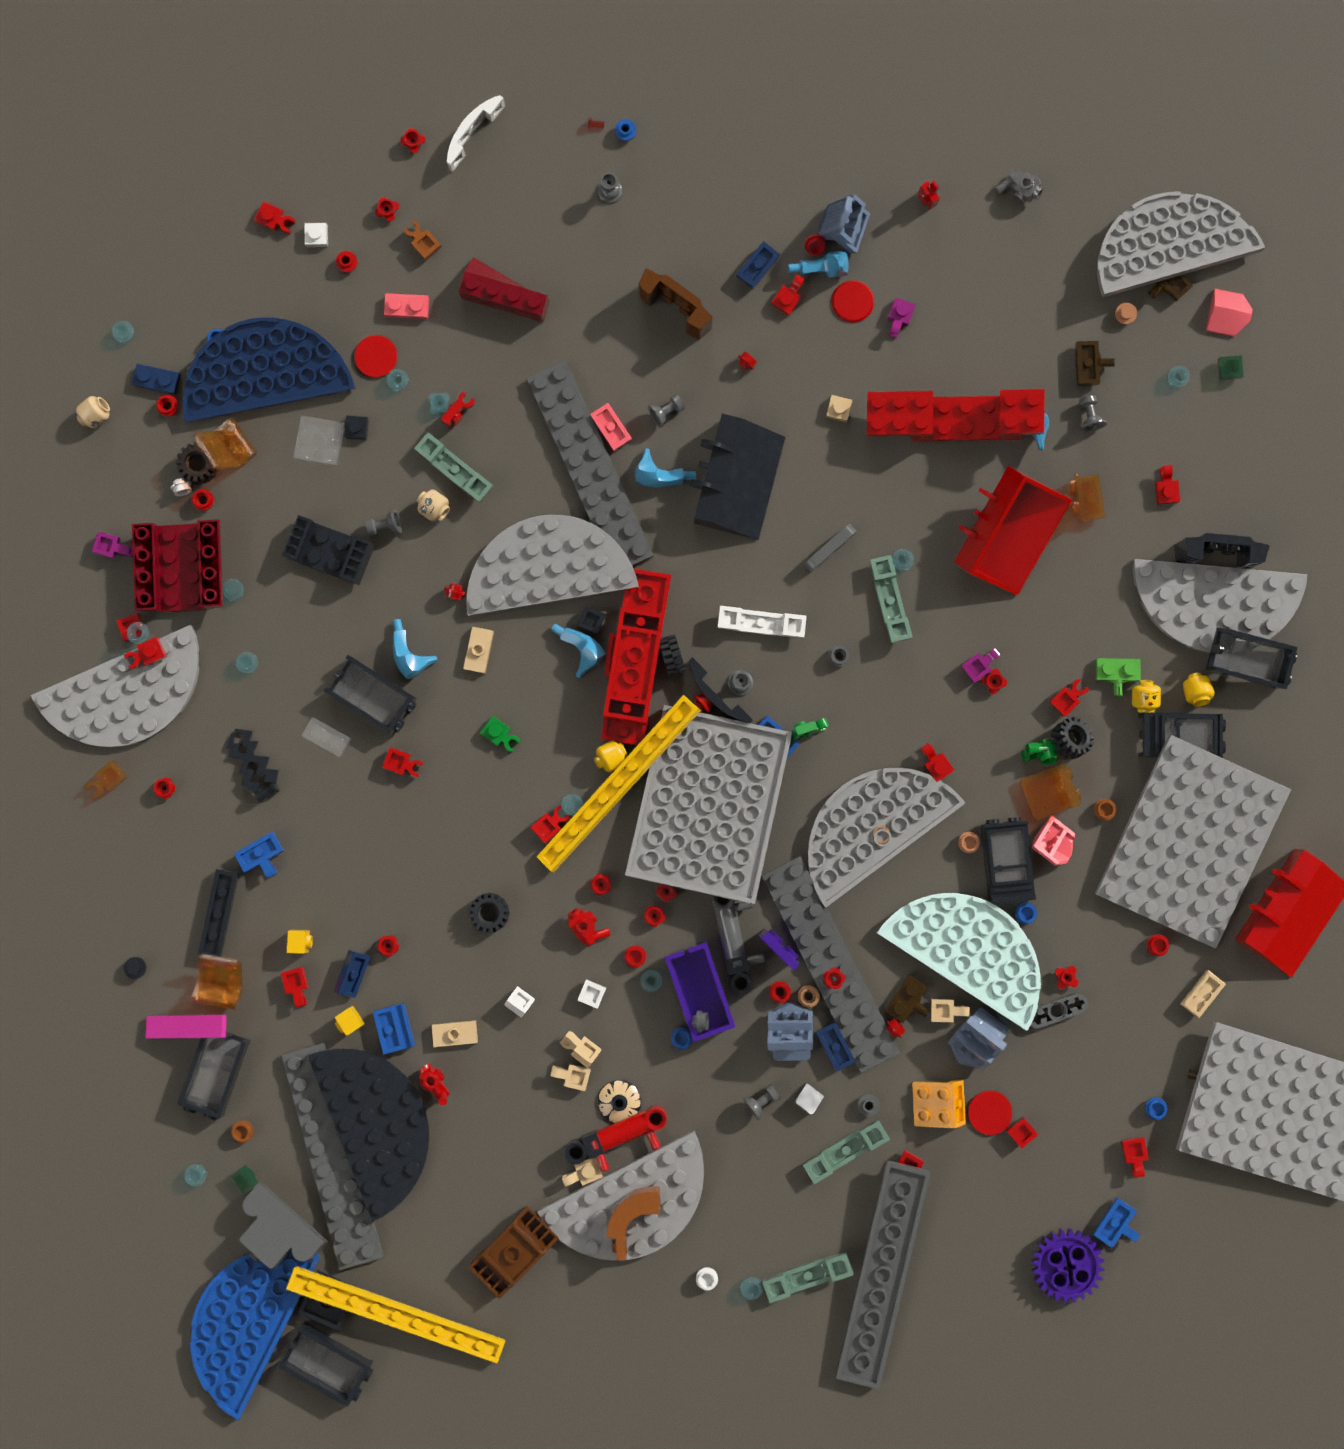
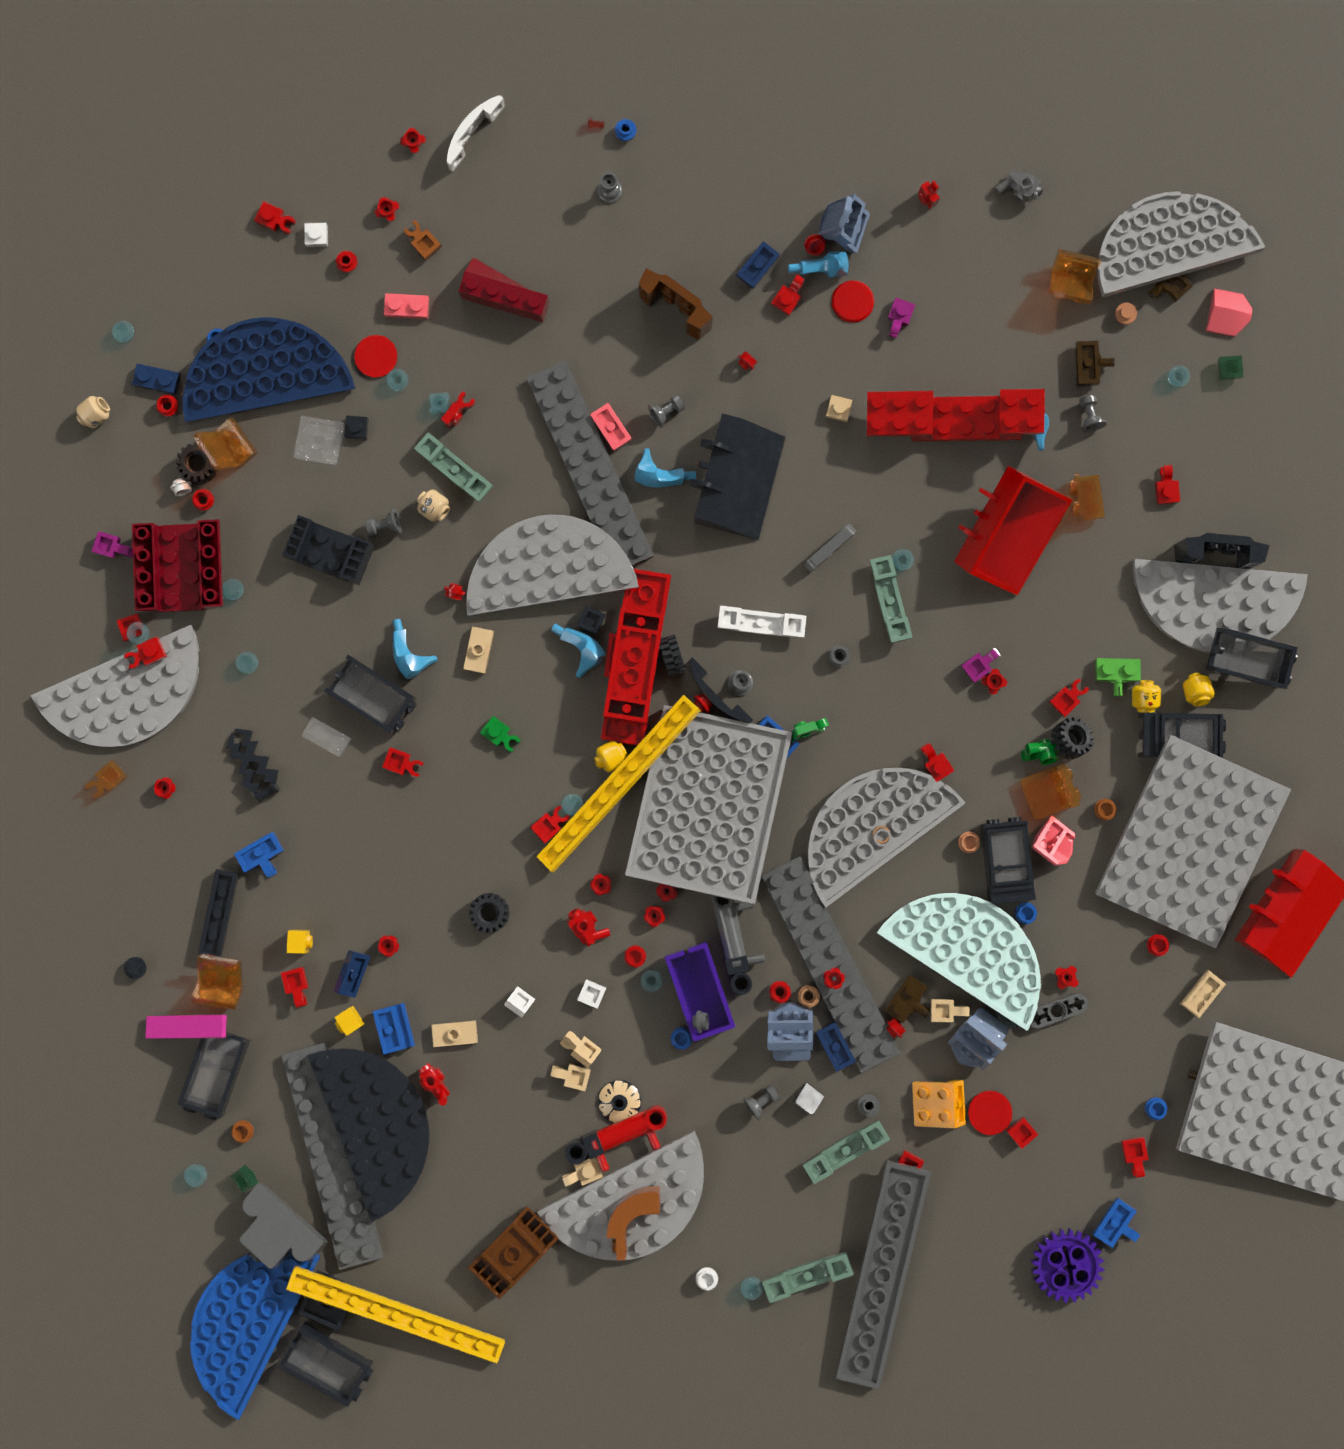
(785, 953): dark purple plate -> none
(1073, 276): none -> clear orange bracket

